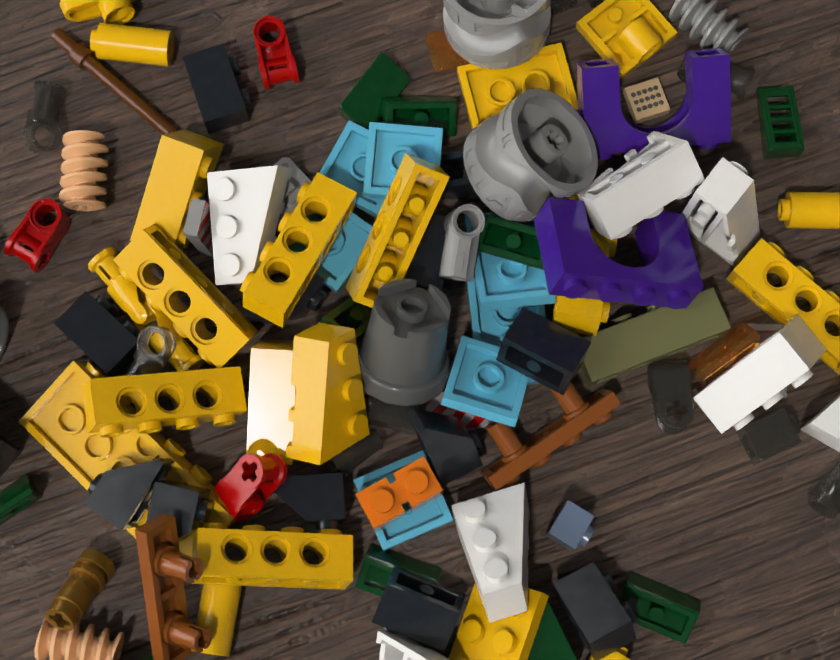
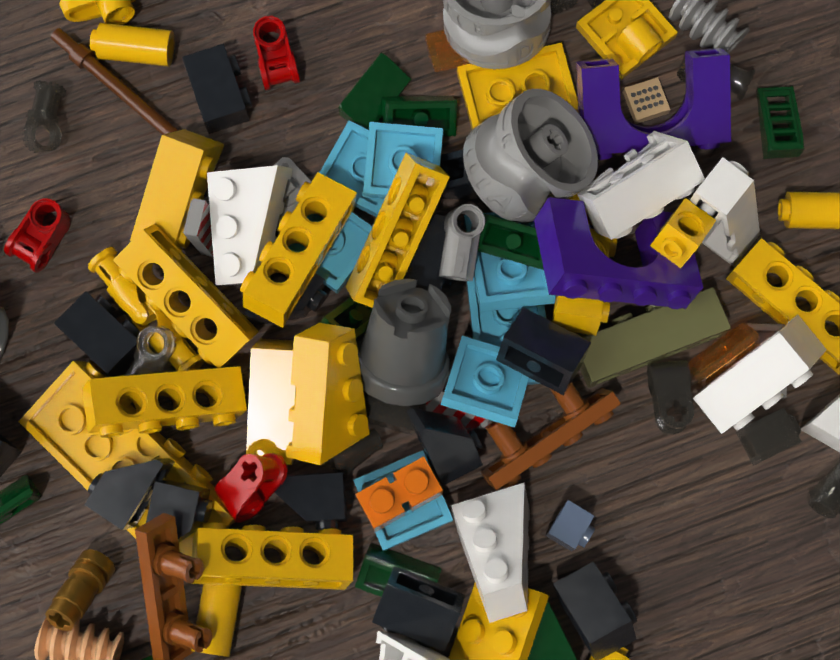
(81, 170): light nougat piece -> none
(661, 607): dark green slope -> none
(683, 233): none -> yellow brick

